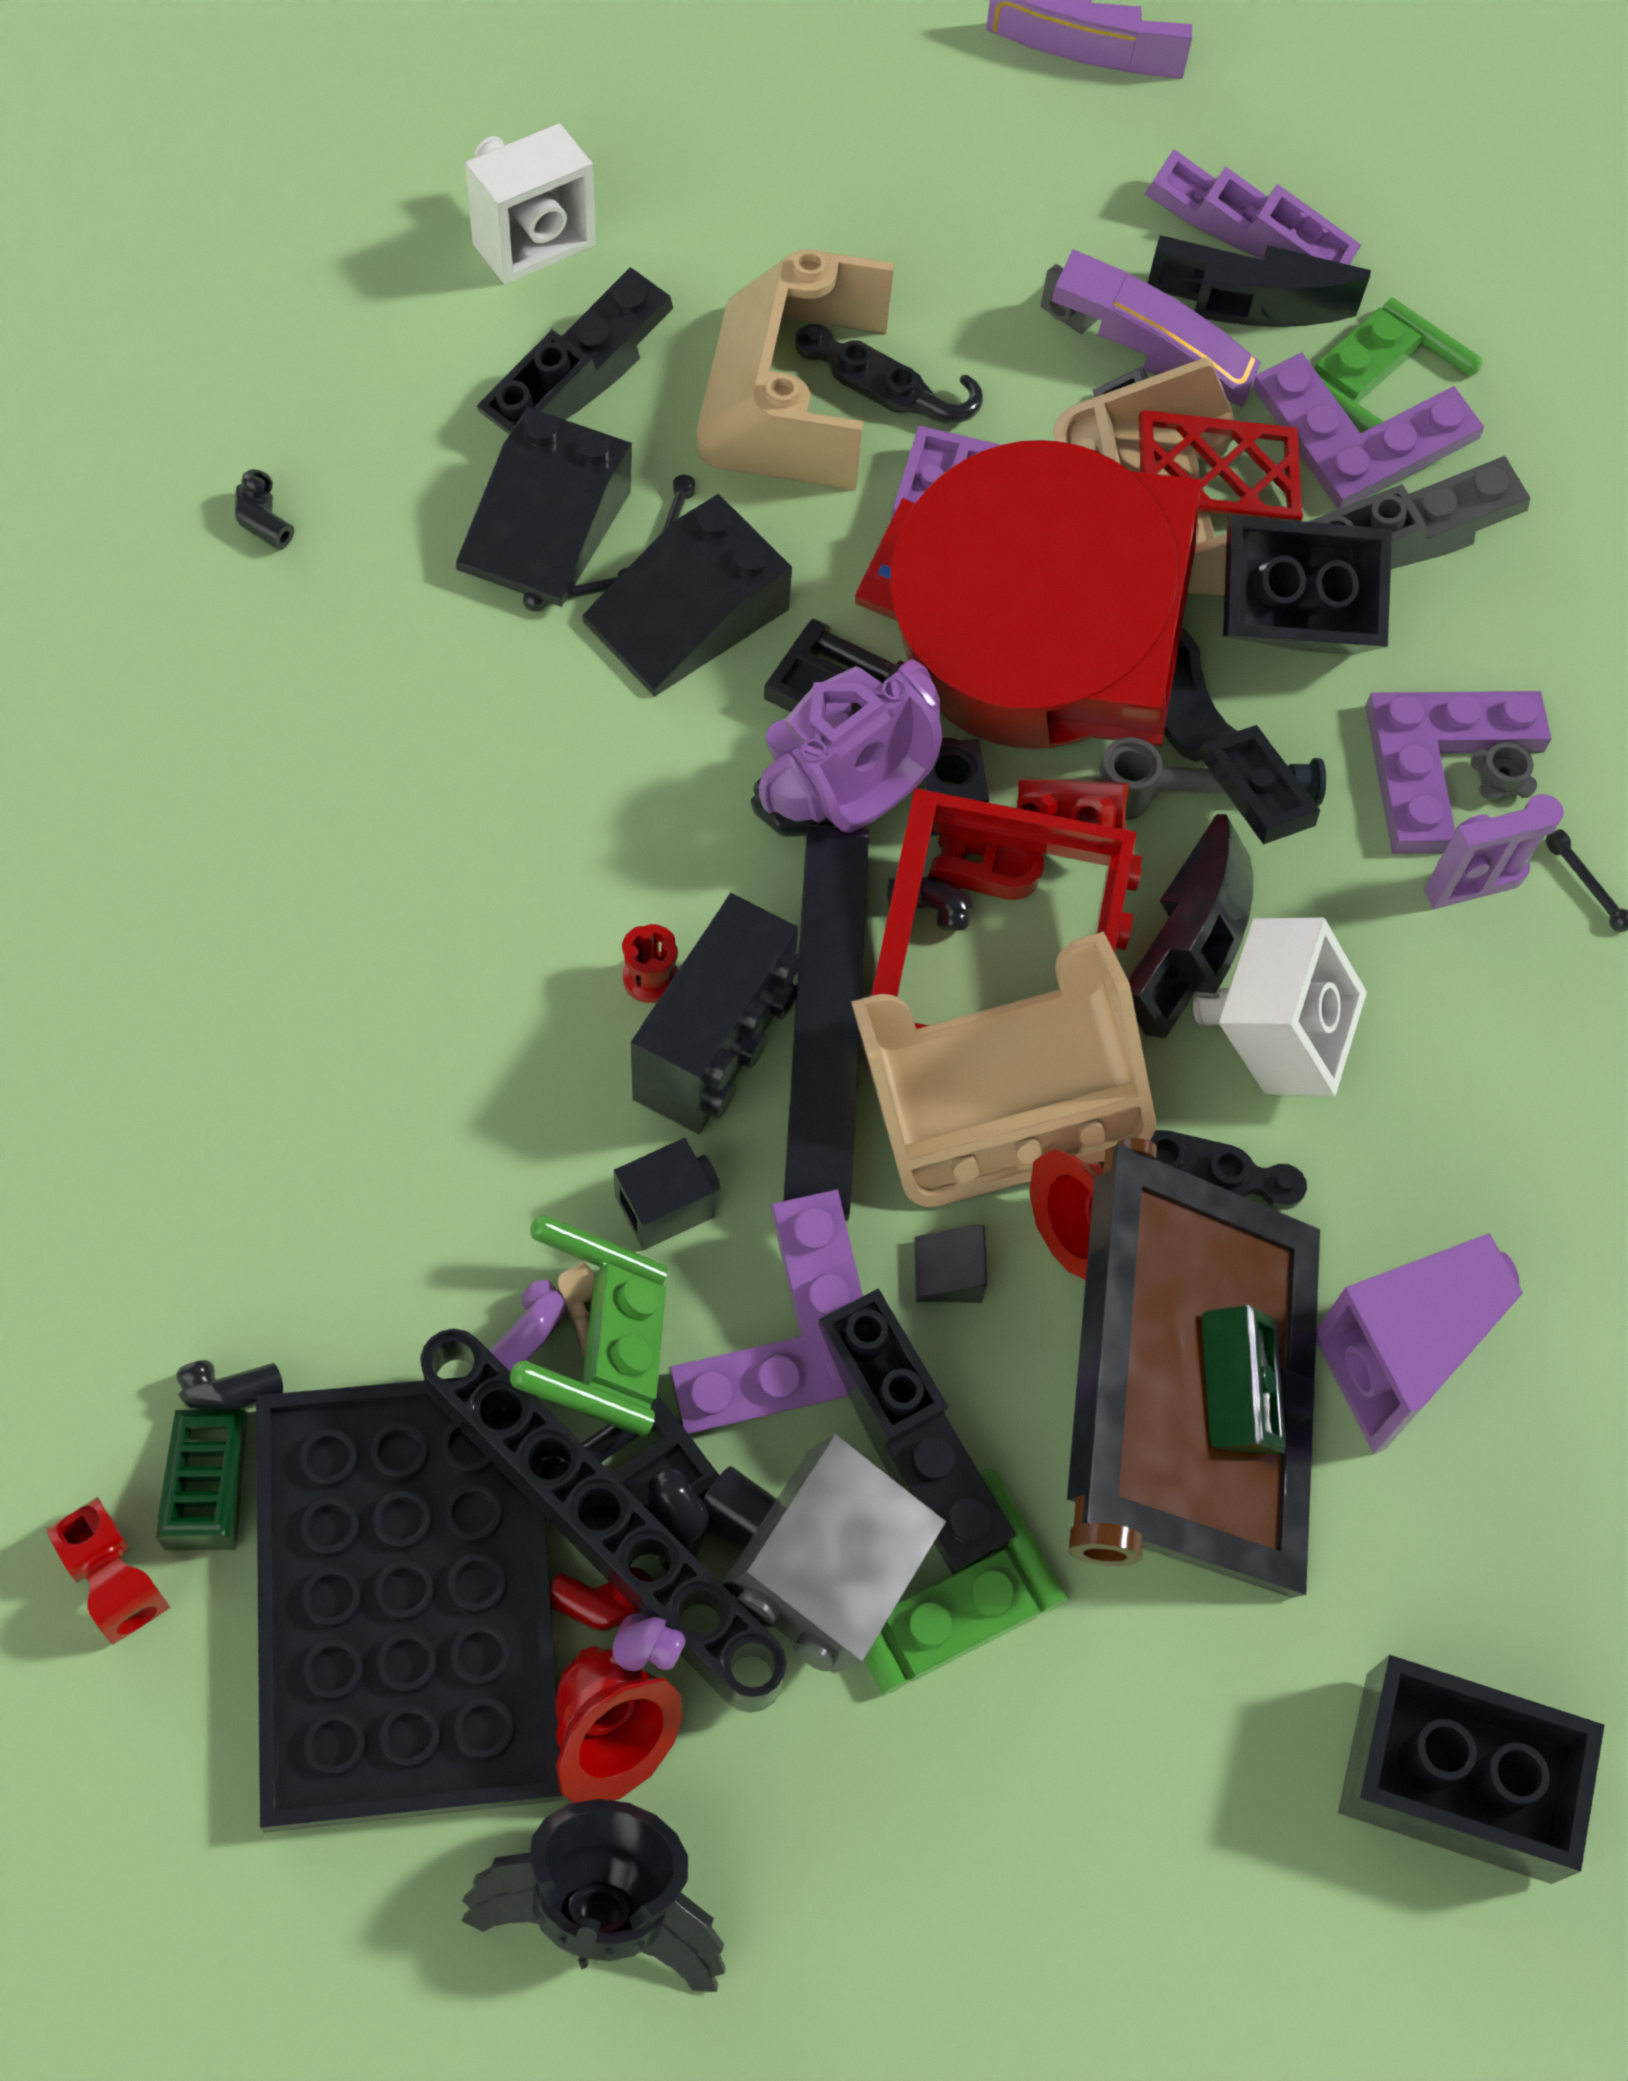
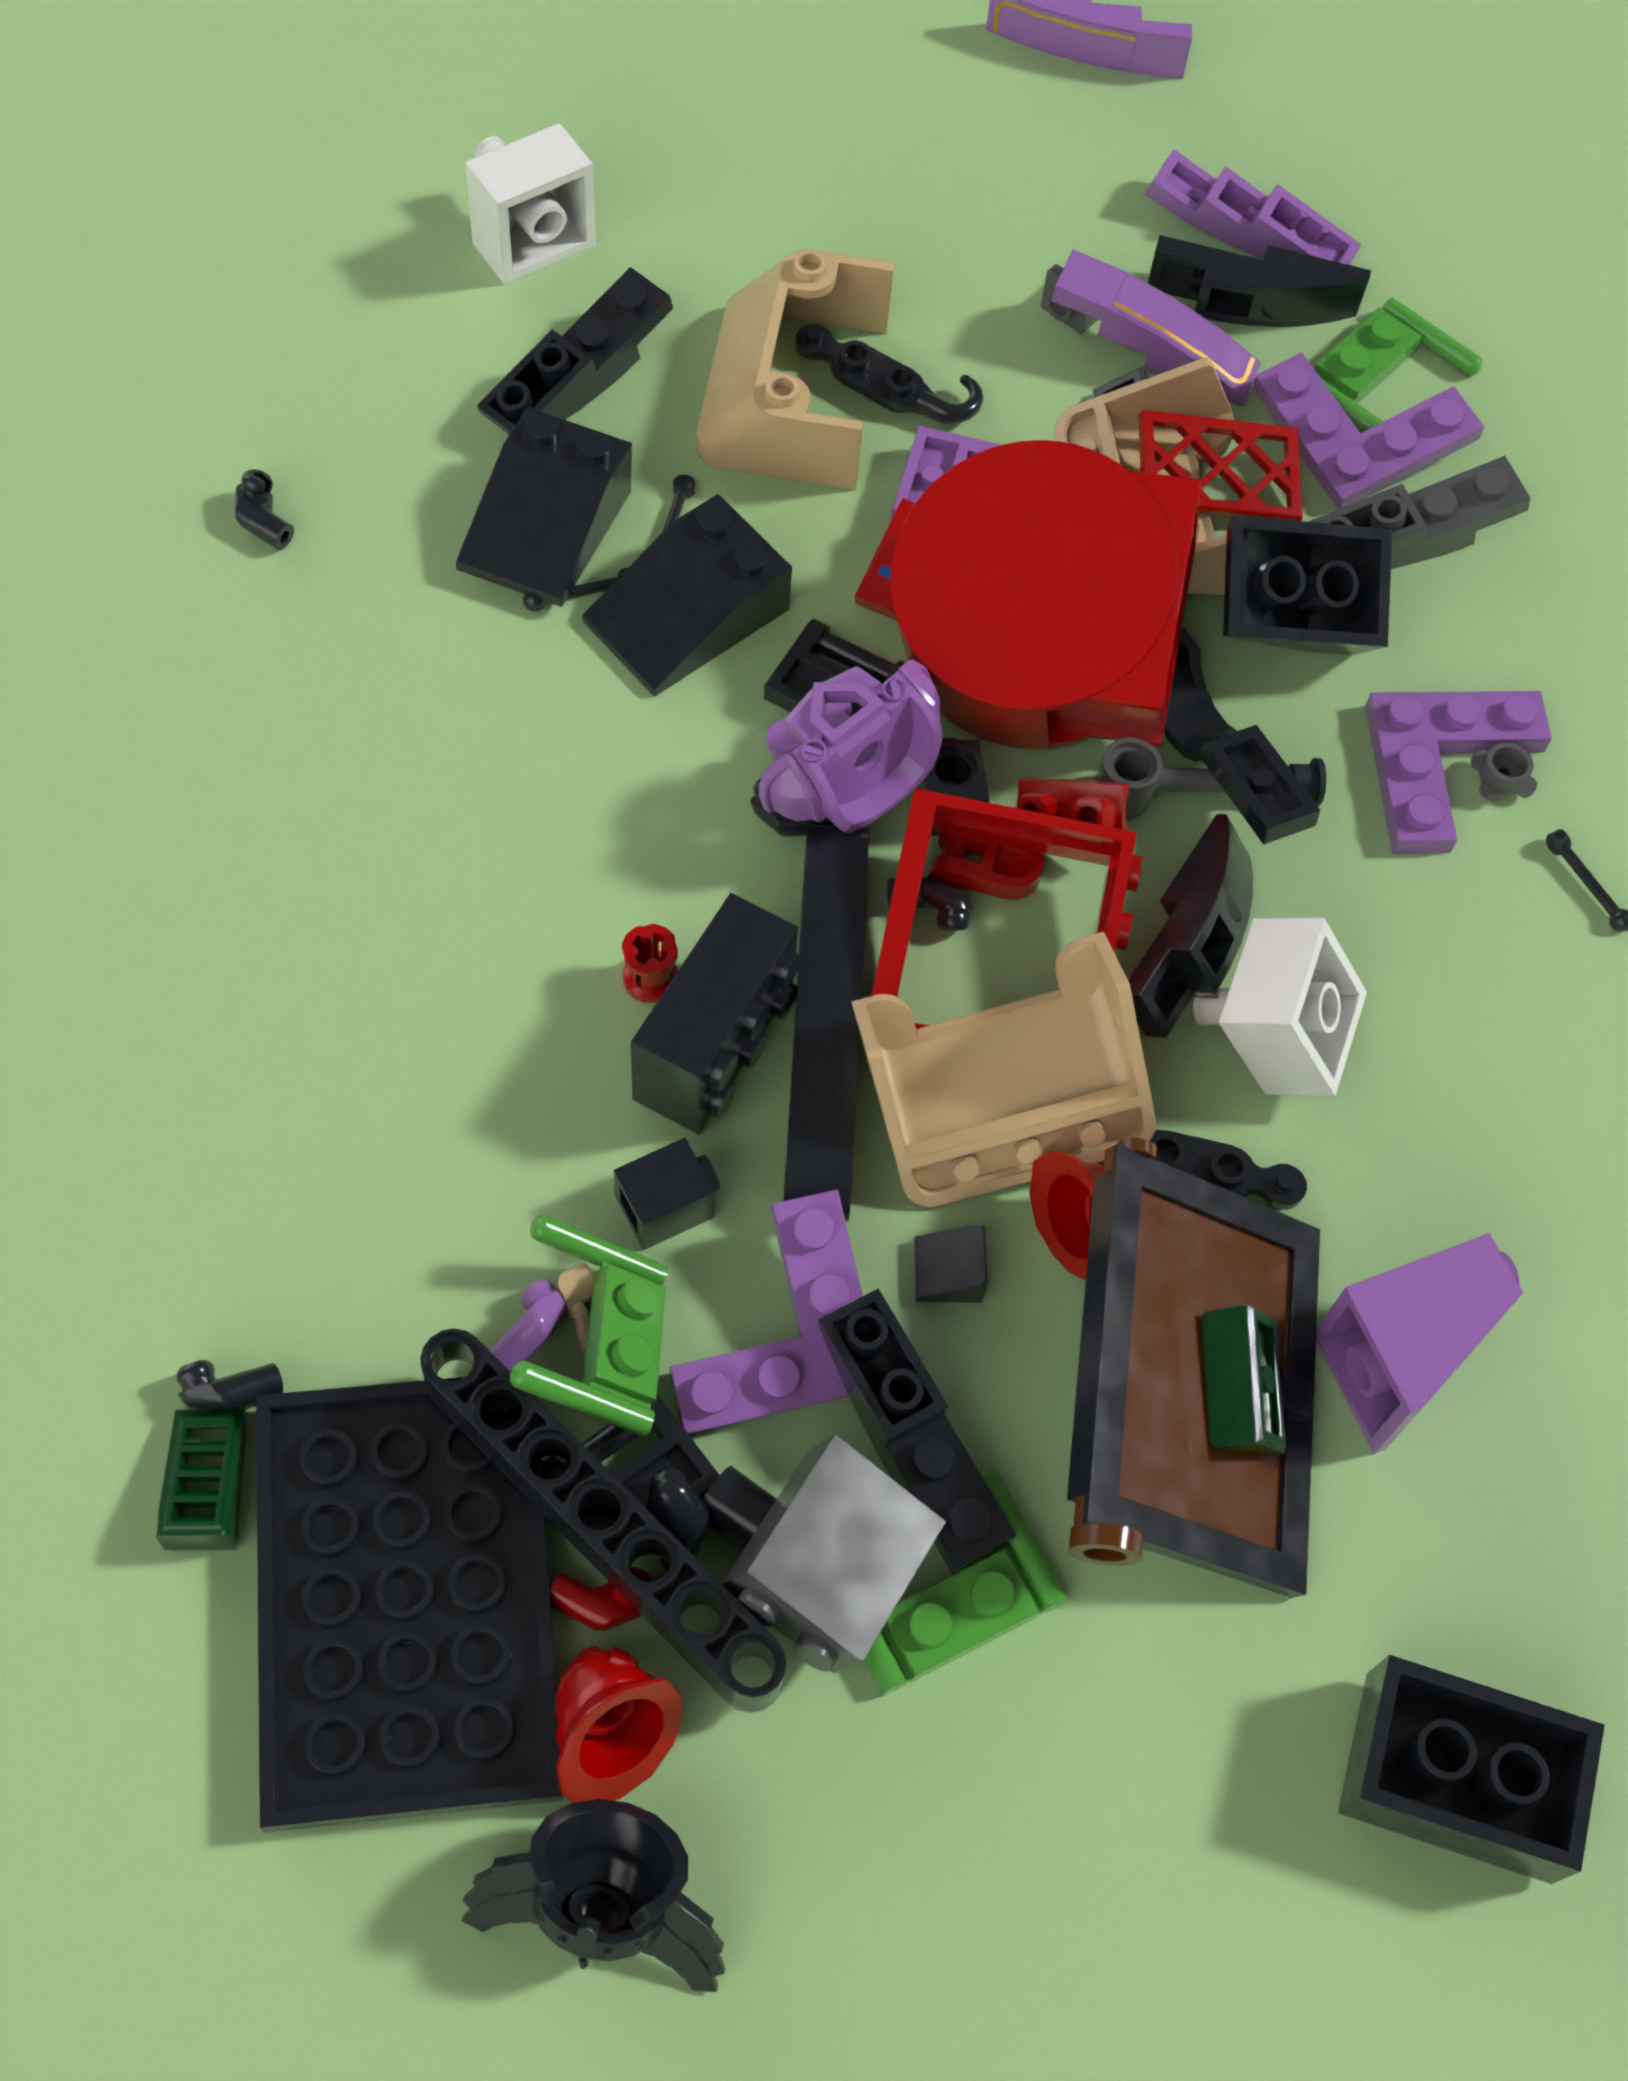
(93, 1549): red leg -> none
(645, 1640): medium lavender arm -> none
(1492, 852): medium lavender plate -> none

